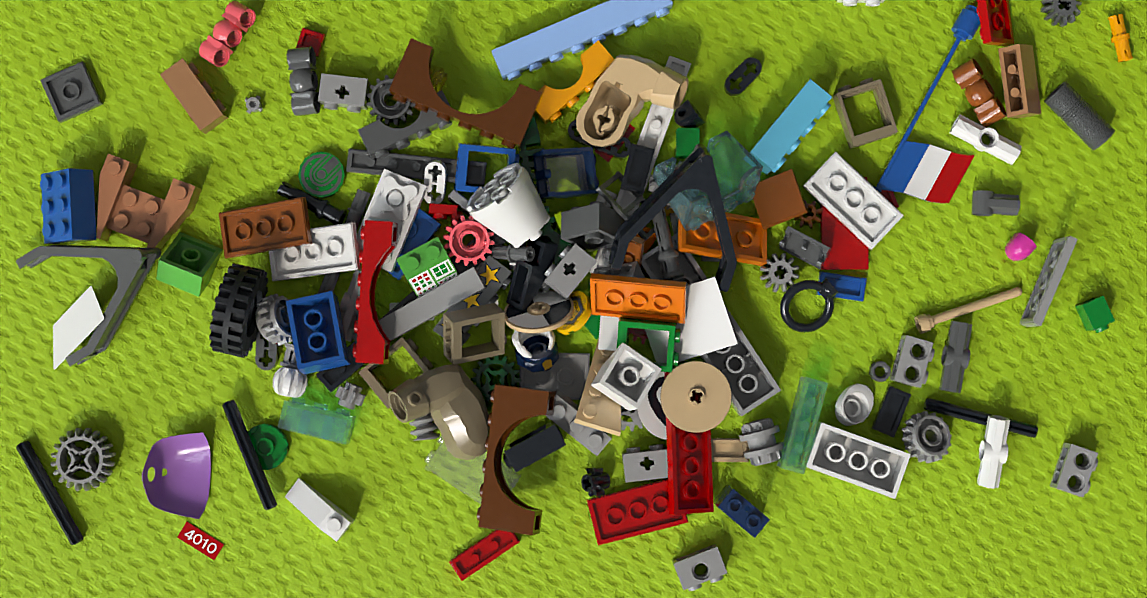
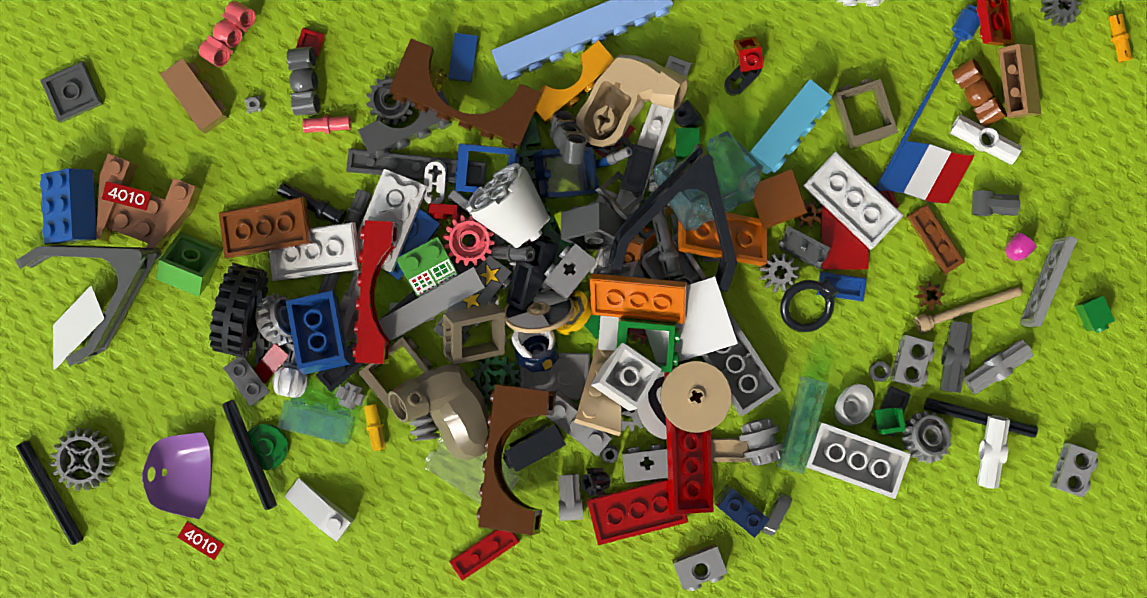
(126, 195): none -> red sticker
(246, 380): none -> flat silver bracket
(270, 363): none -> sticker
(321, 174): tile -> none
(327, 124): none -> coral pin
(332, 85): light grey brick -> none
(374, 427): none -> yellow axle
(463, 57): none -> blue tile
(568, 137): none -> dark grey piece
(570, 502): none -> light grey piece
(608, 448): none -> dark grey pin
(614, 157): none -> light grey piece
(749, 54): none -> red bracket
(777, 513): none -> dark grey beam
(889, 420): none -> green panel
(935, 239): none -> dark orange tile
(935, 295): none -> reddish brown gear
(998, 366): none -> light grey piece
(1081, 119): dark grey piece -> none

